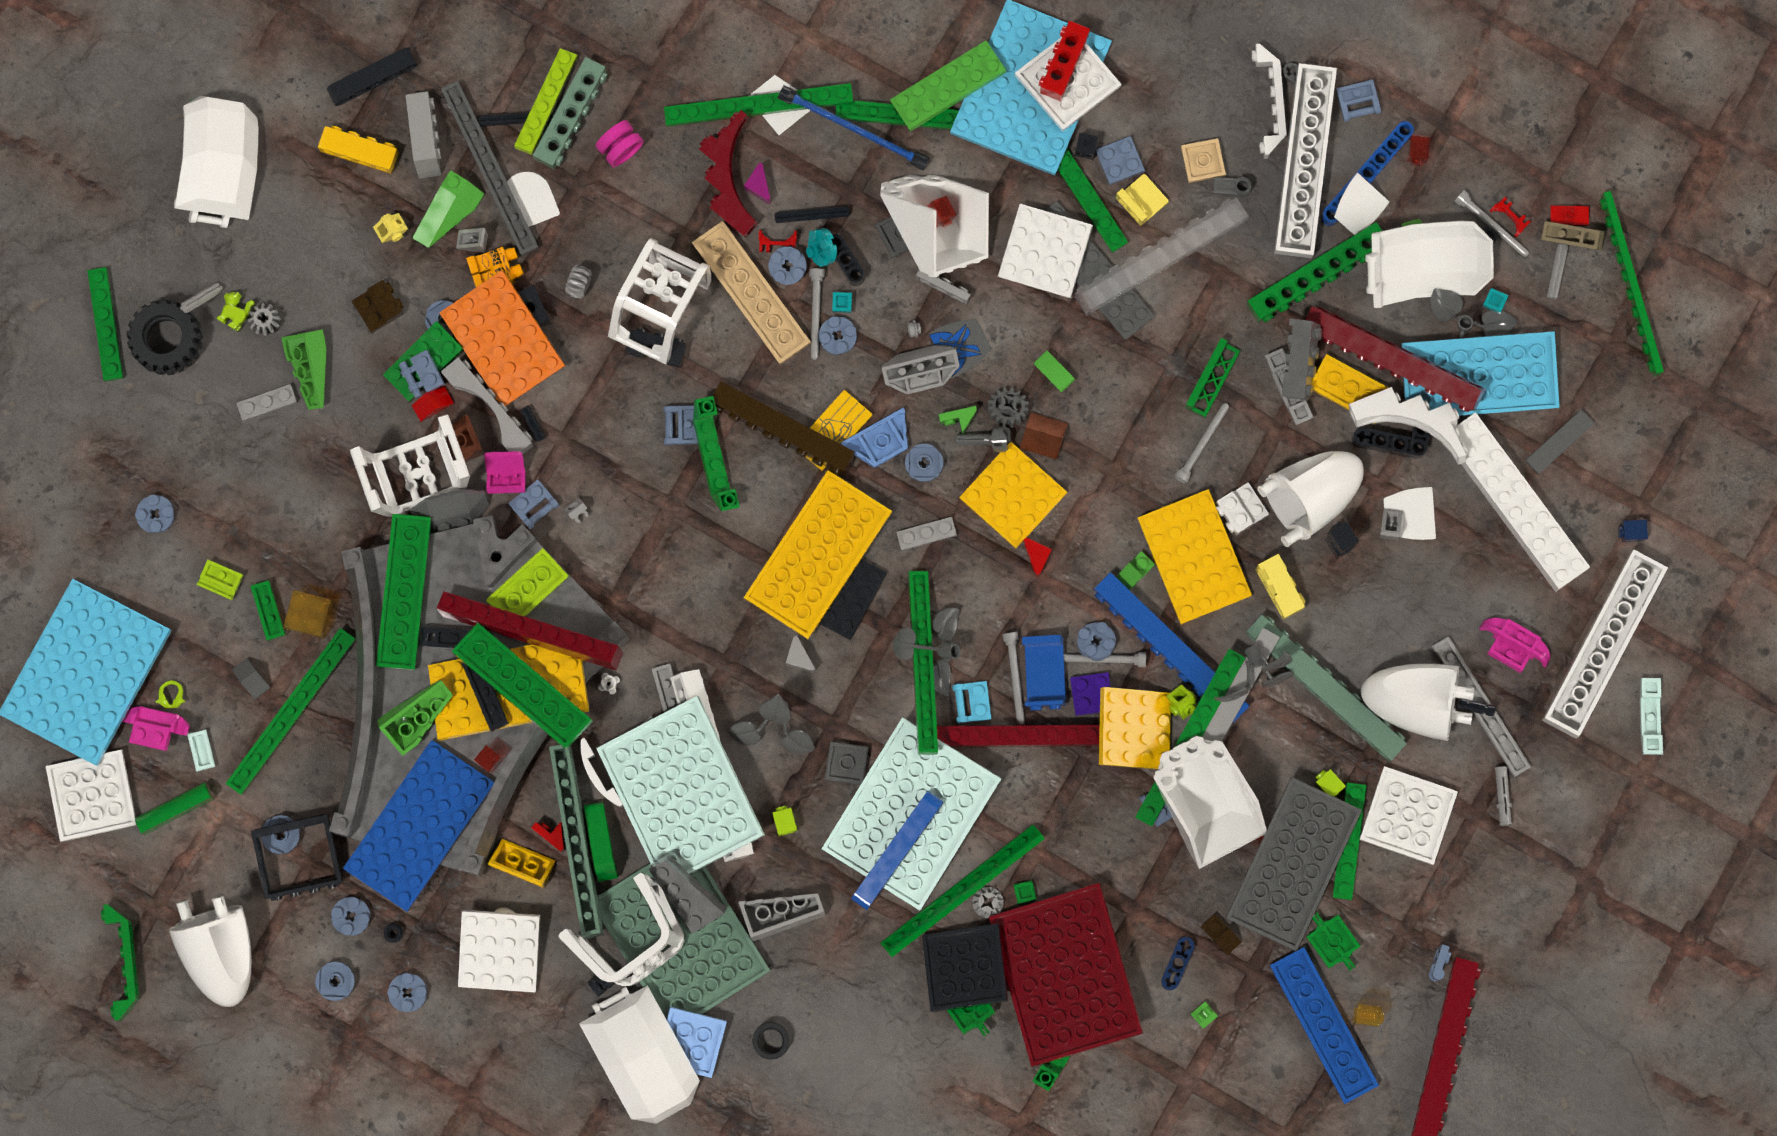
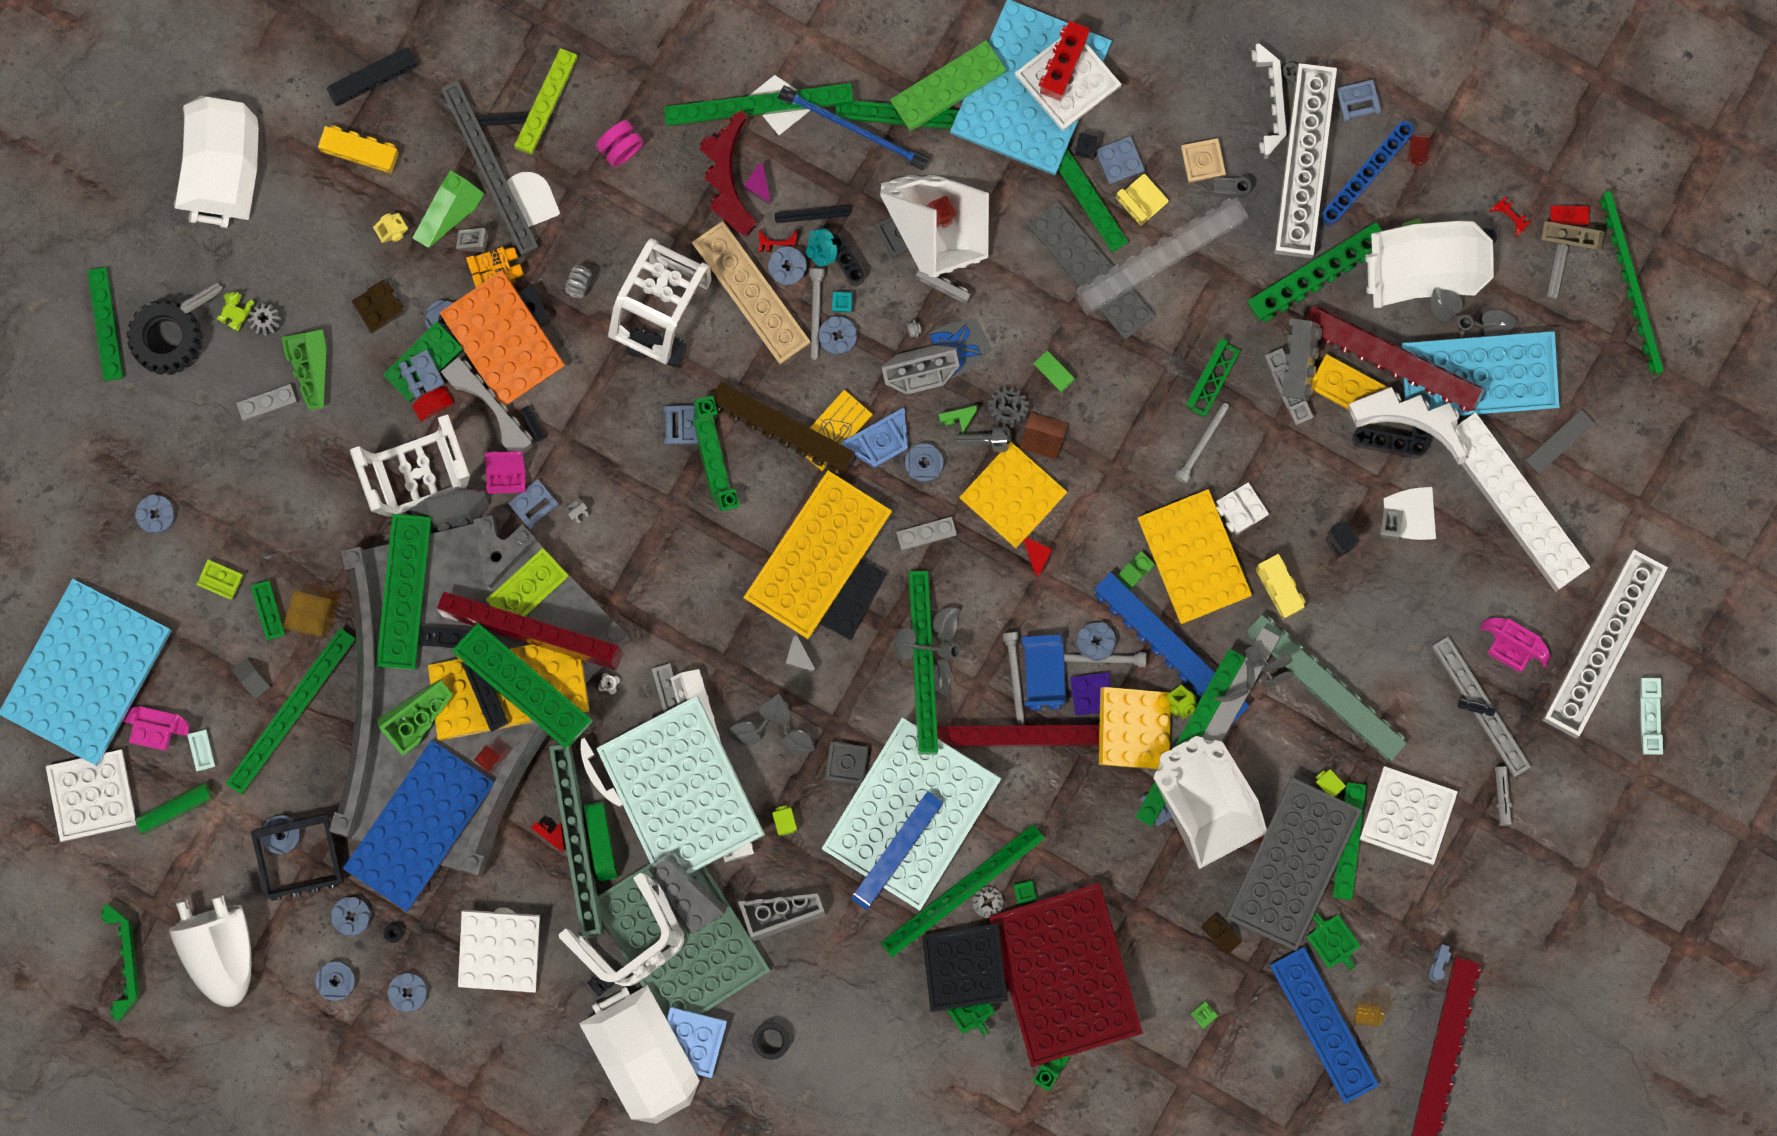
(177, 701): lime piece -> none
(423, 134): light grey wedge -> none
(467, 439): copper slope -> none
(522, 863): yellow slope -> none
(588, 69): sand green brick -> none
(978, 702): medium azure plate -> none
(1045, 251): white plate -> none
(1185, 961): dark blue beam -> none
(1312, 492): white windscreen -> none
(1360, 205): white sticker -> none
(1418, 698): white windscreen -> none
(1464, 200): light grey piece -> none
(1495, 301): teal plate -> none
(1633, 531): dark blue brick -> none

